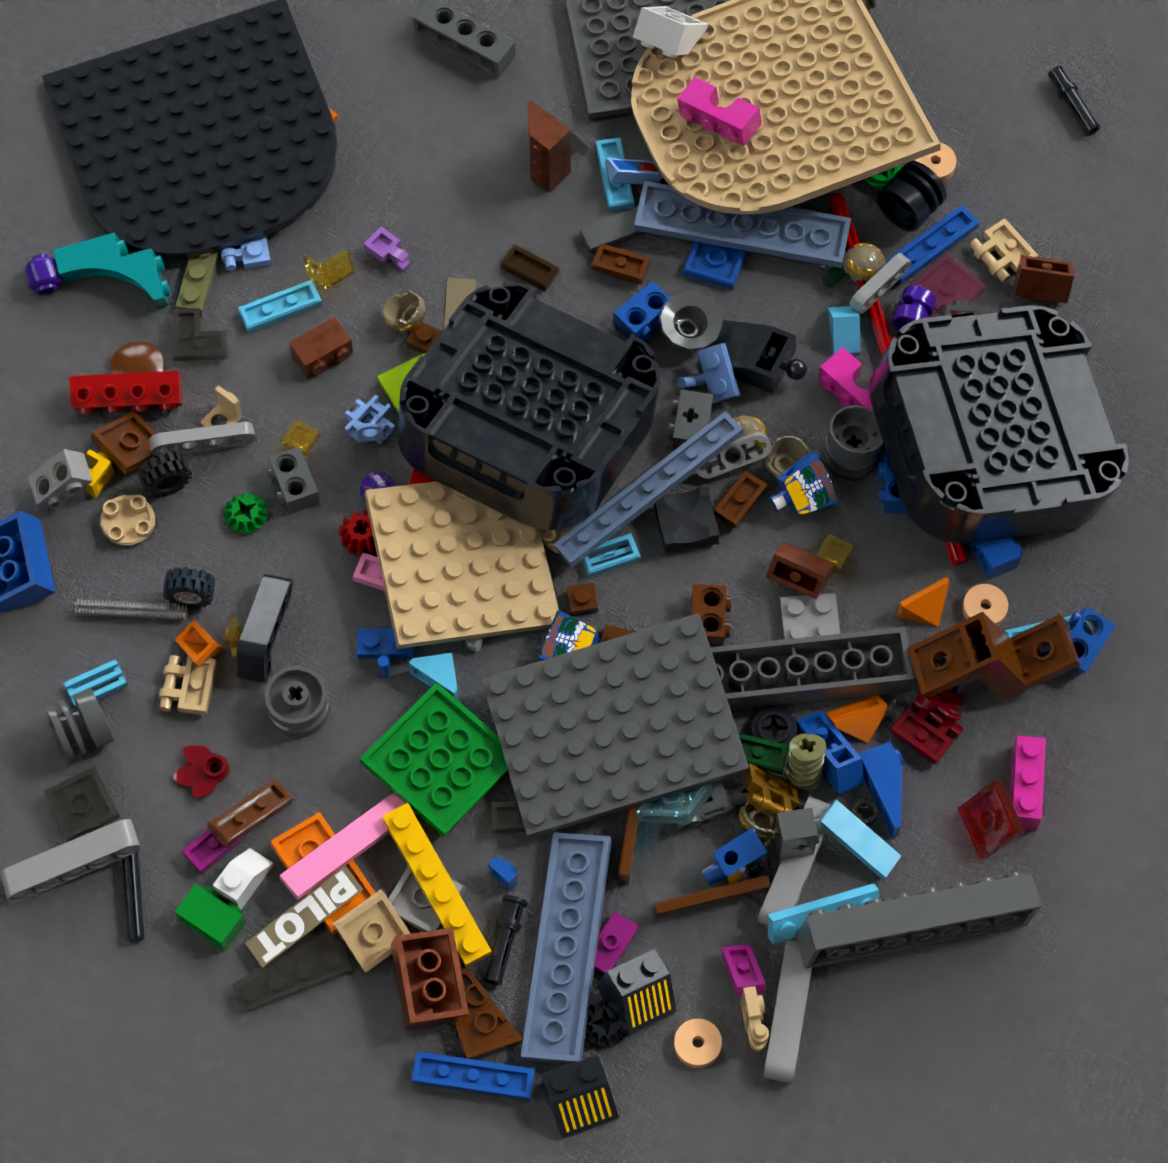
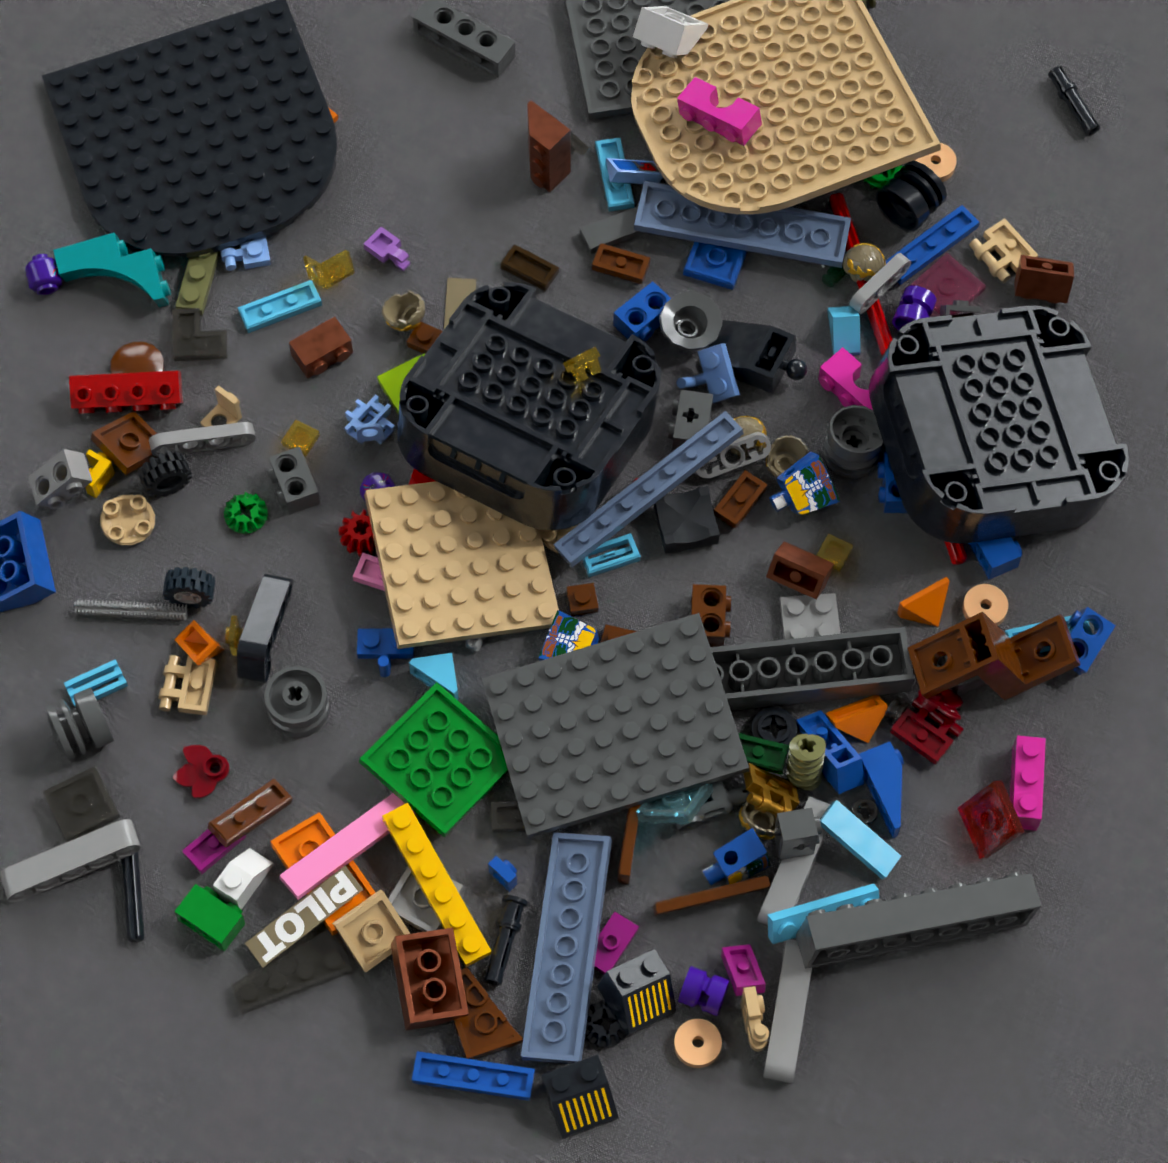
(588, 360): none -> clear yellow tile
(704, 991): none -> dark purple wheel

